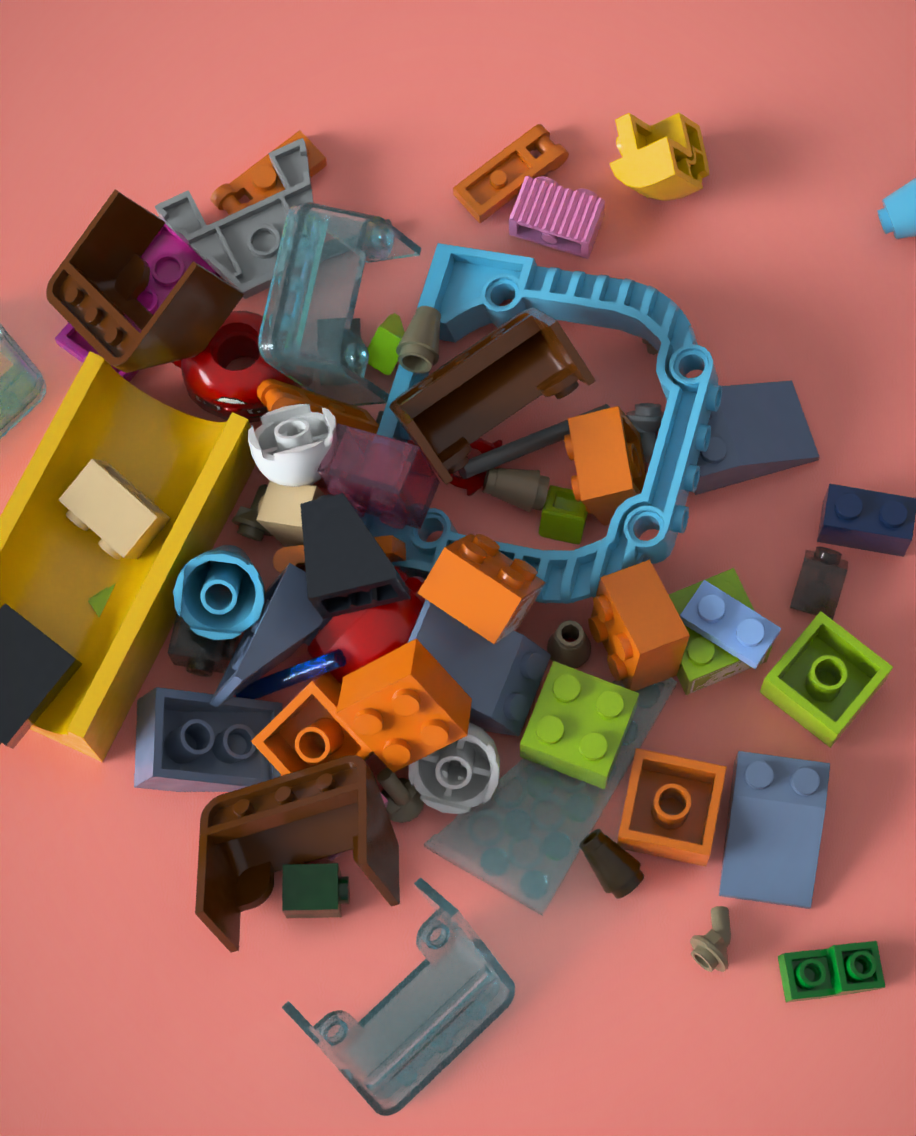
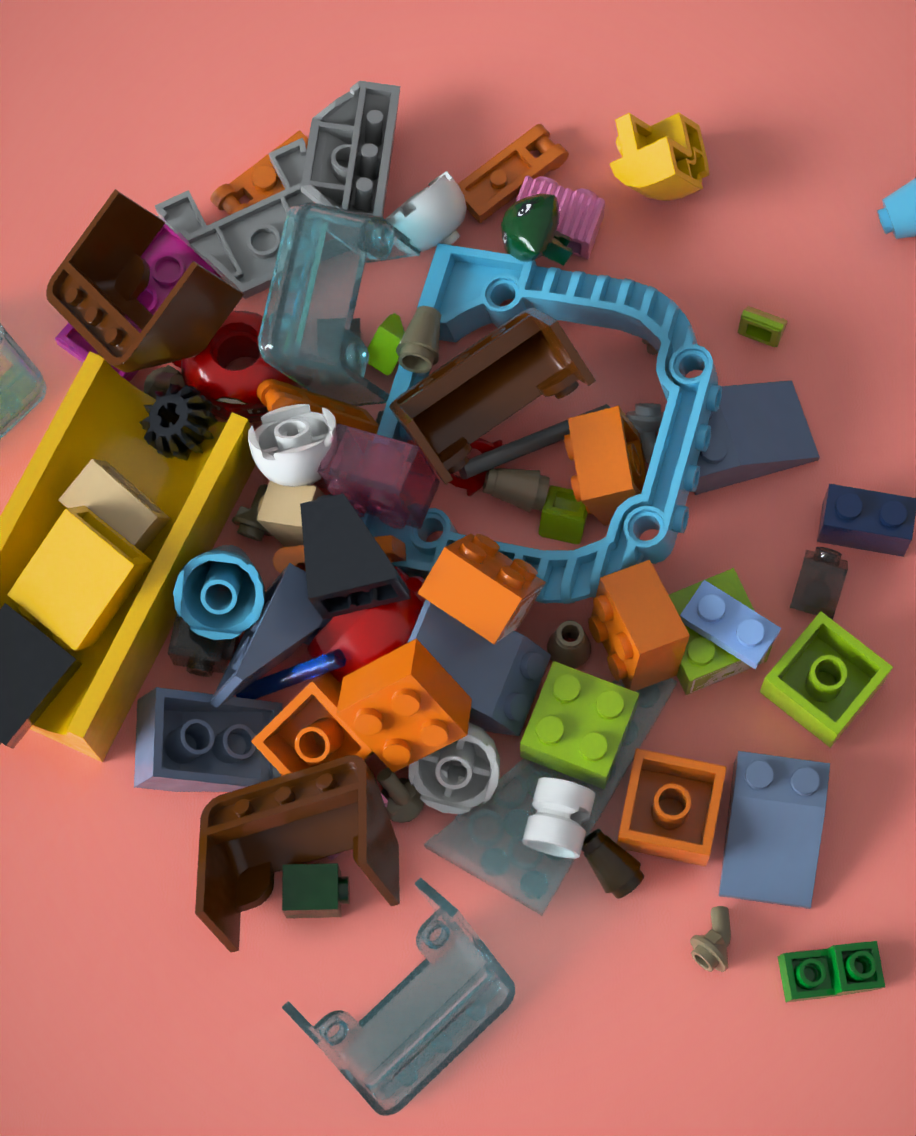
(78, 578): none -> yellow brick
(160, 380): none -> dark tan plate
(178, 421): none -> black gear
(353, 149): none -> light grey wedge
(432, 213): none -> white cylinder
(531, 230): none -> dark green piece
(559, 816): none -> white wheel
(761, 326): none -> lime slope

